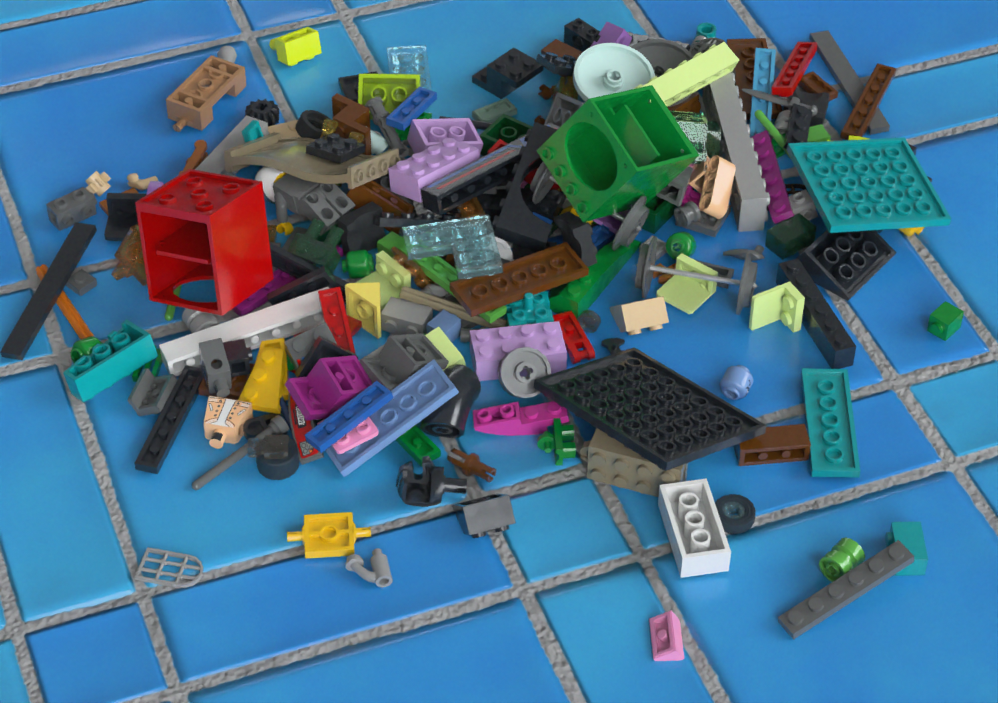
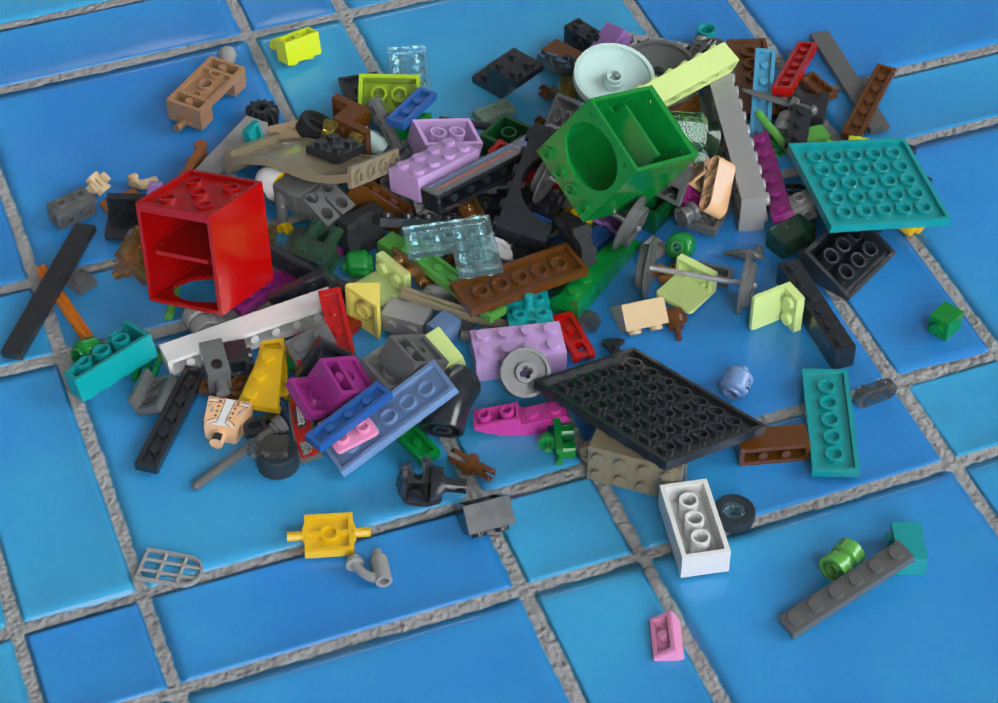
(676, 320): none -> reddish brown piece
(874, 392): none -> clear smoke plate

